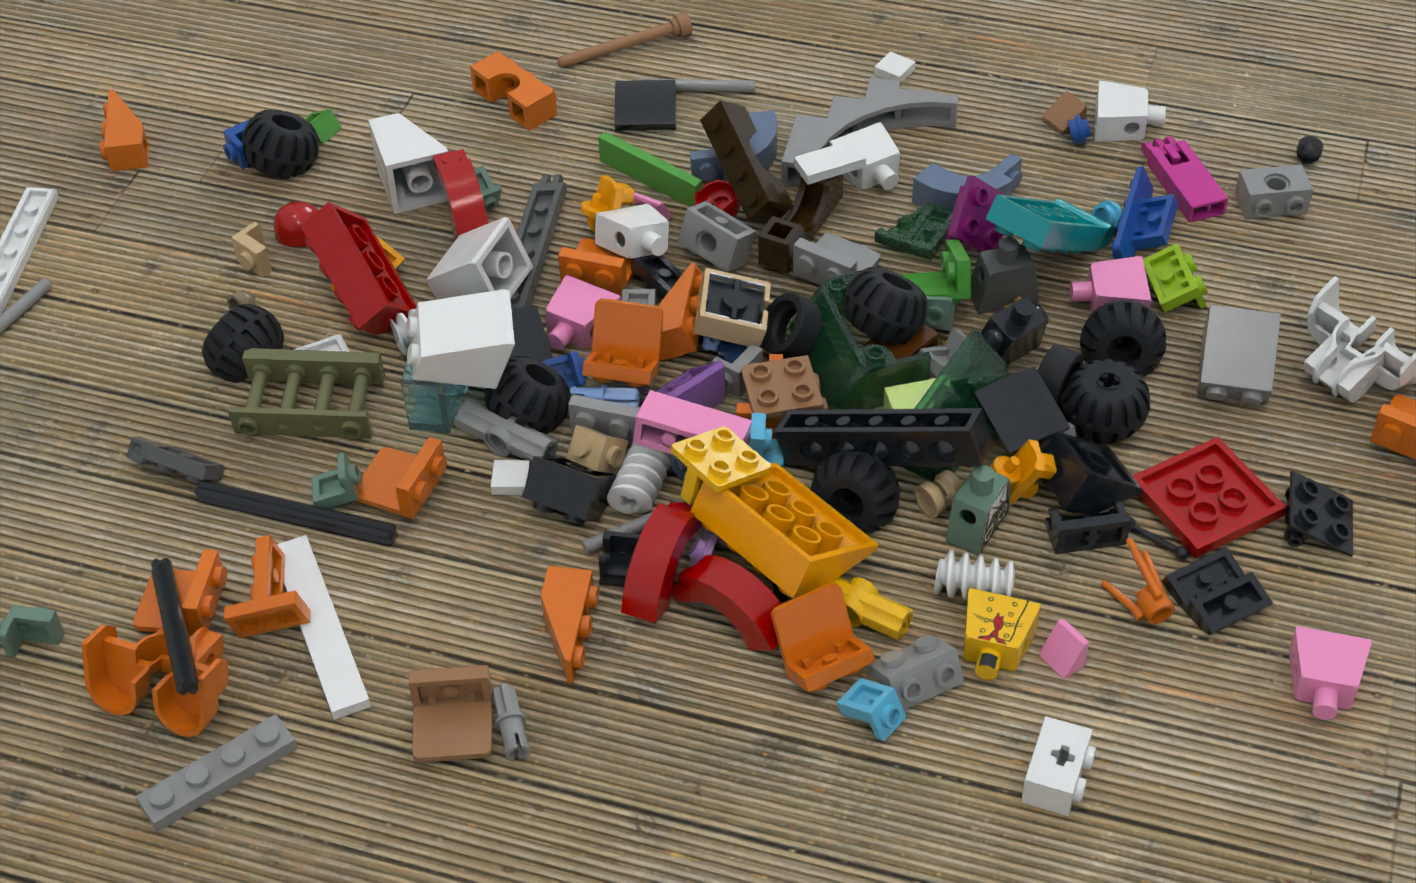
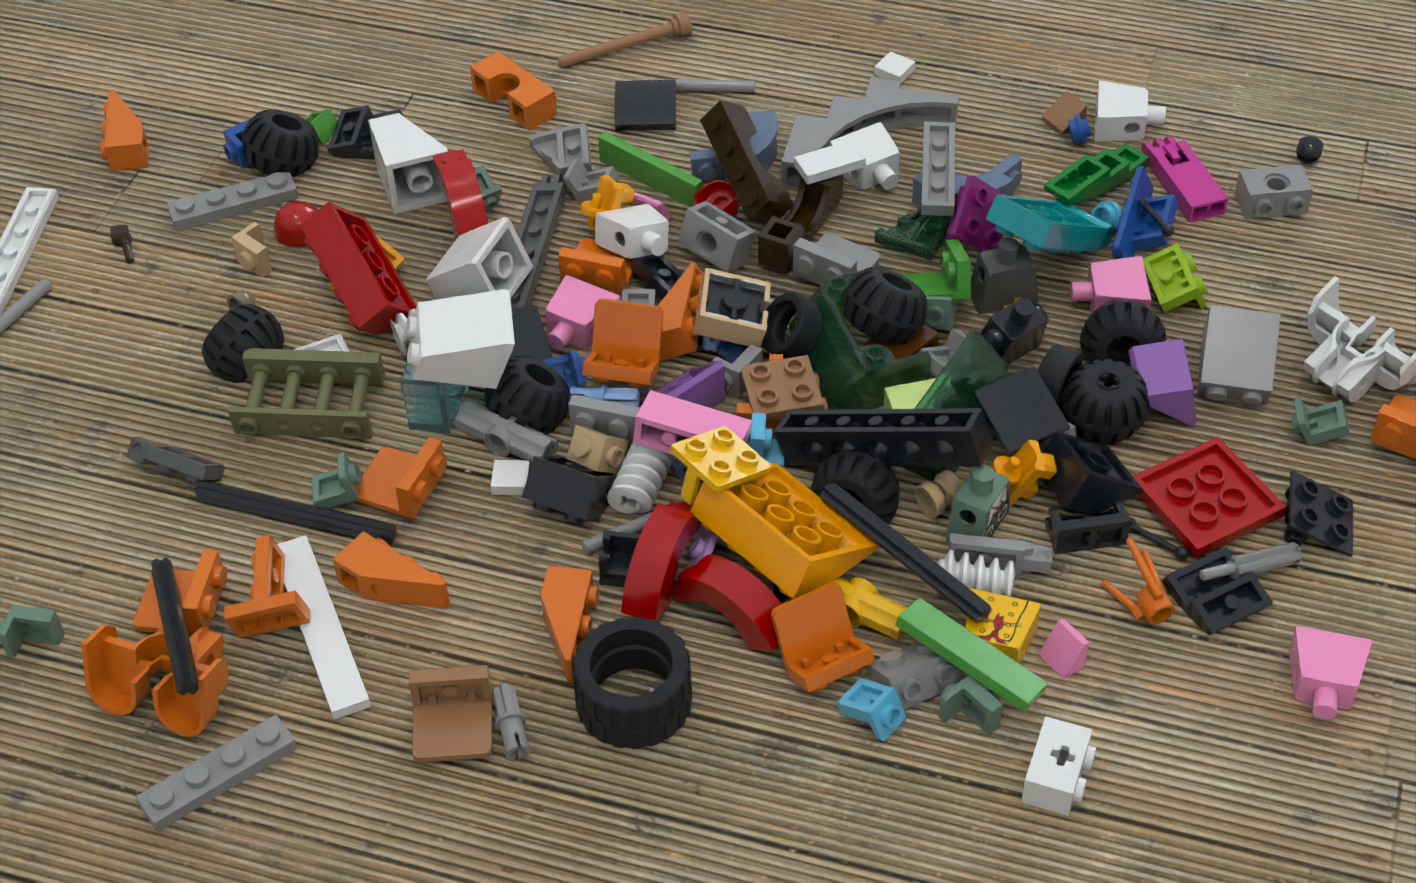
(121, 235): none -> dark brown hand
(232, 200): none -> light grey plate
(353, 135): none -> black slope
(382, 574): none -> orange slope
(562, 146): none -> light grey wing
(585, 183): none -> light grey bracket
(625, 646): none -> black tyre
(906, 553): none -> black axle
(938, 169): none -> light grey plate
(971, 654): none -> bright green tile
(974, 701): none -> sand green bracket
(1024, 554): none -> light grey hinge
(1096, 175): none -> green slope
(1167, 229): none -> black hinge
(1167, 378): none -> medium lavender slope
(1256, 562): none -> light grey axle
(1320, 422): none -> sand green bracket

